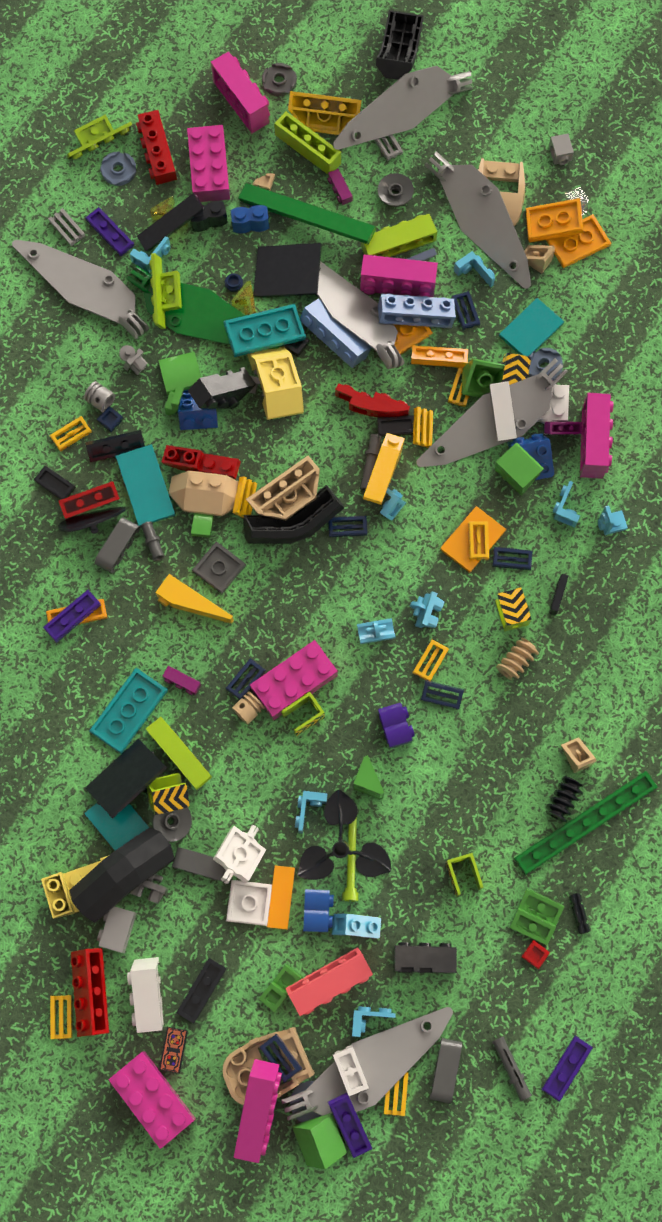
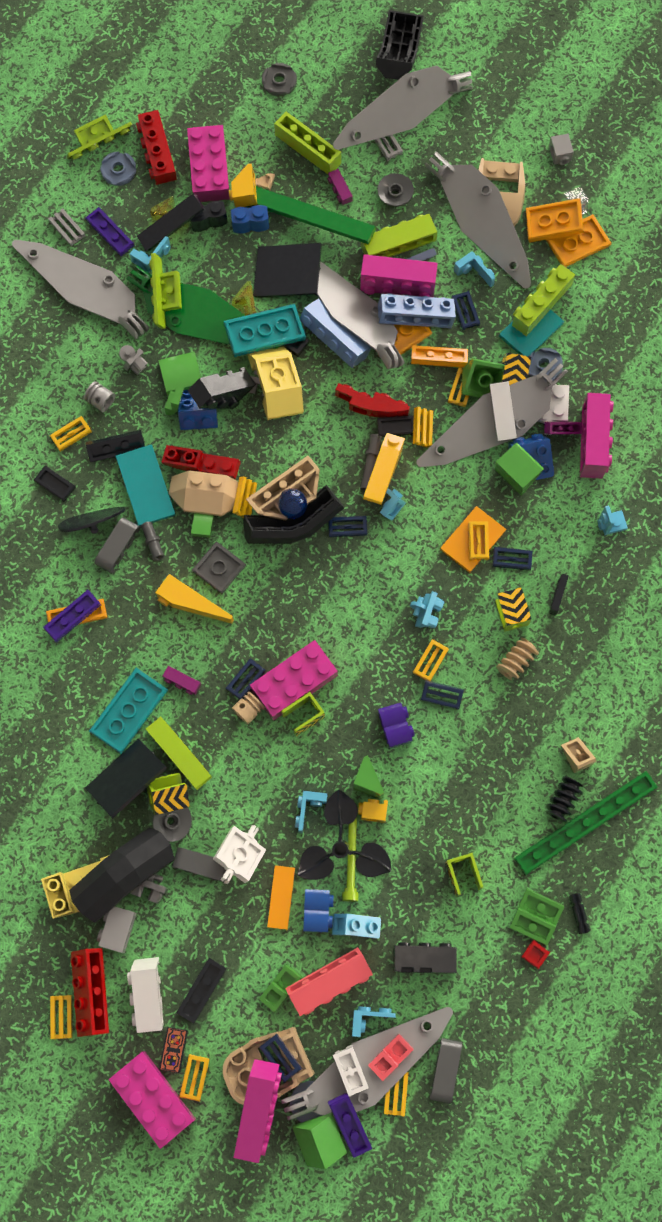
(89, 499): red brick -> none
(110, 419): dark blue tile -> none
(121, 828): teal tile -> none
(199, 1059): none -> yellow tile
(233, 282): dark blue plate -> none
(240, 92): dark pink brick -> none
(244, 188): none -> yellow slope
(249, 903): white plate -> none
(292, 503): none -> clear blue hair
(323, 112): yellow wedge -> none
(373, 810): none -> yellow brick
(376, 631): medium azure hips -> none
(390, 1057): none -> coral slope
(512, 1069): dark grey pin -> none
(539, 256): tan slope -> none
(545, 297): none -> lime brick
(565, 516): medium azure bracket -> none
(567, 1068): dark purple tile -> none

